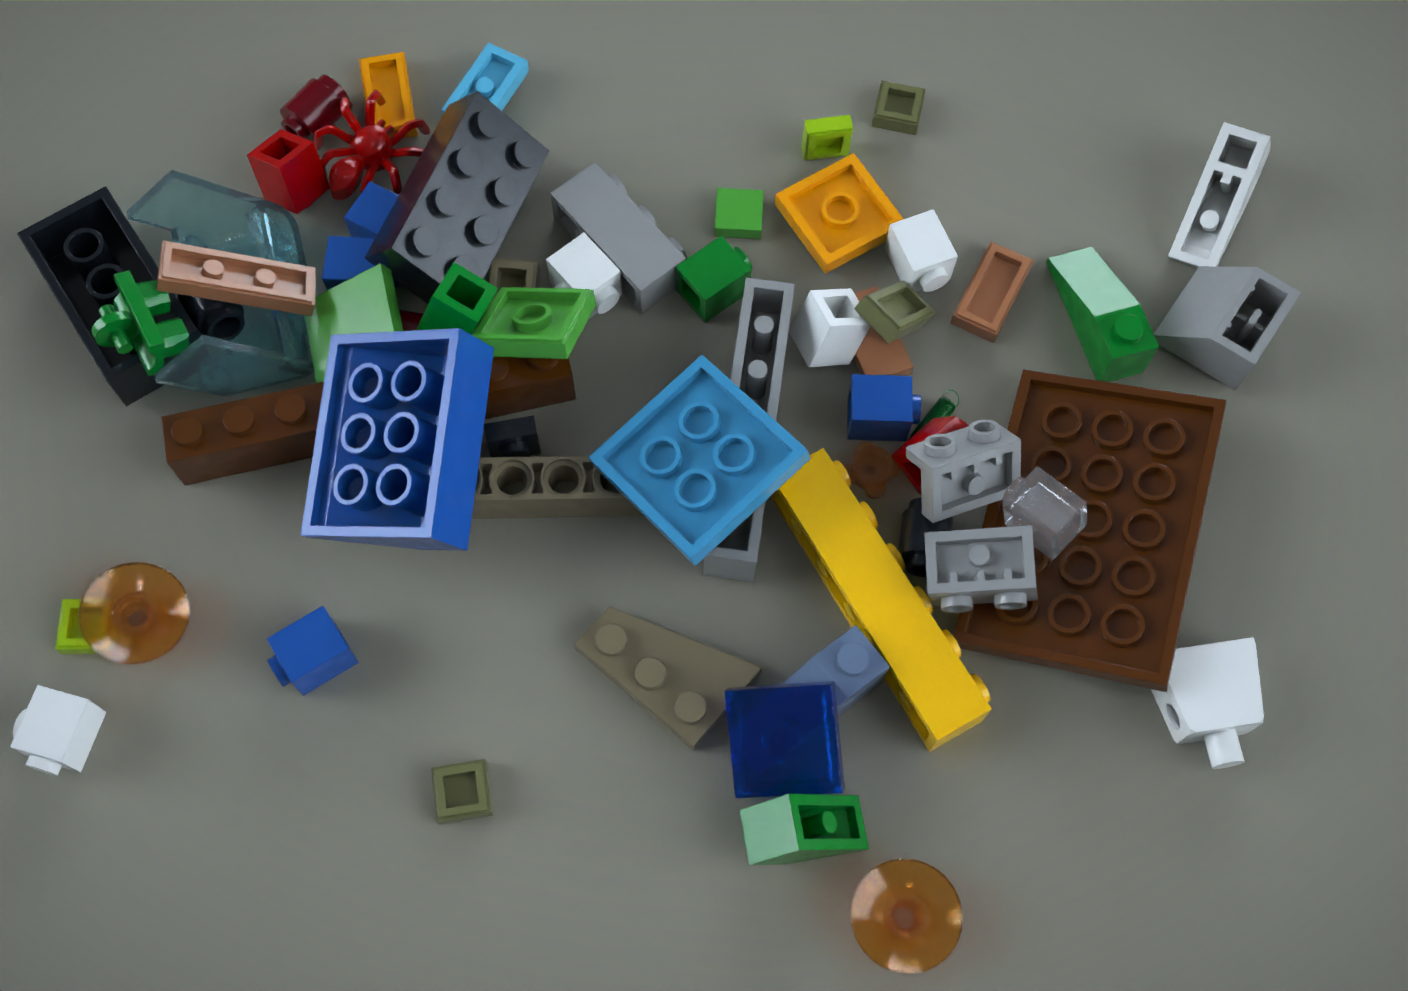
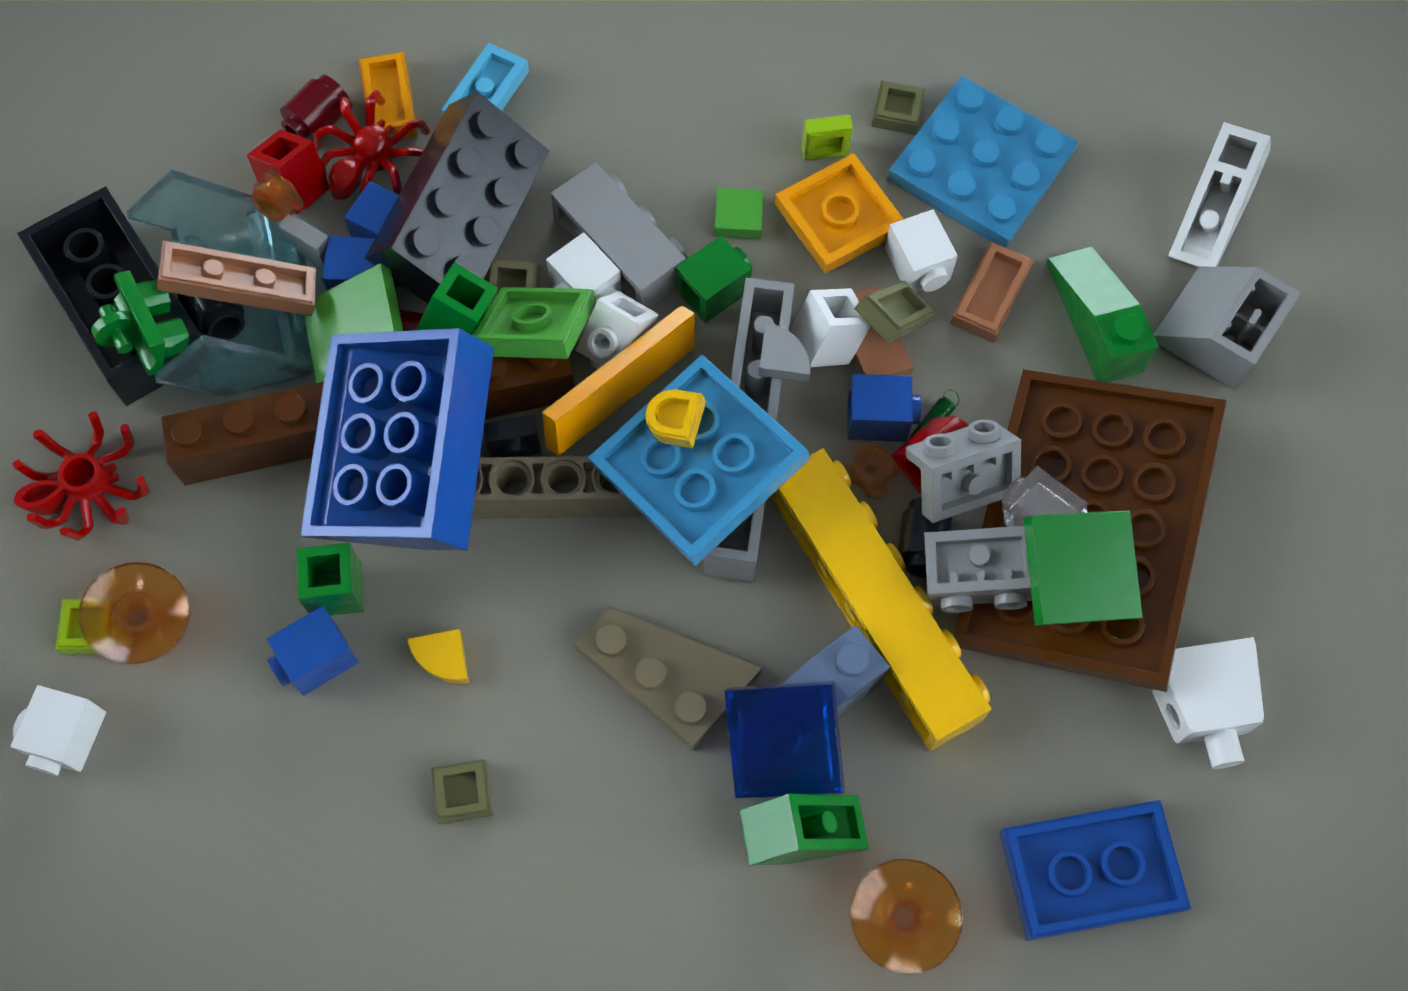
(80, 479): none -> red animal
(276, 197): none -> clear orange plate
(305, 239): none -> light grey tile
(330, 579): none -> green brick
(441, 655): none -> yellow tile
(613, 327): none -> white brick
(618, 380): none -> light orange tile
(675, 417): none -> yellow tile
(783, 355): none -> light grey tile
(982, 161): none -> dark azure plate
(1082, 567): none -> green tile
(1094, 870): none -> blue tile

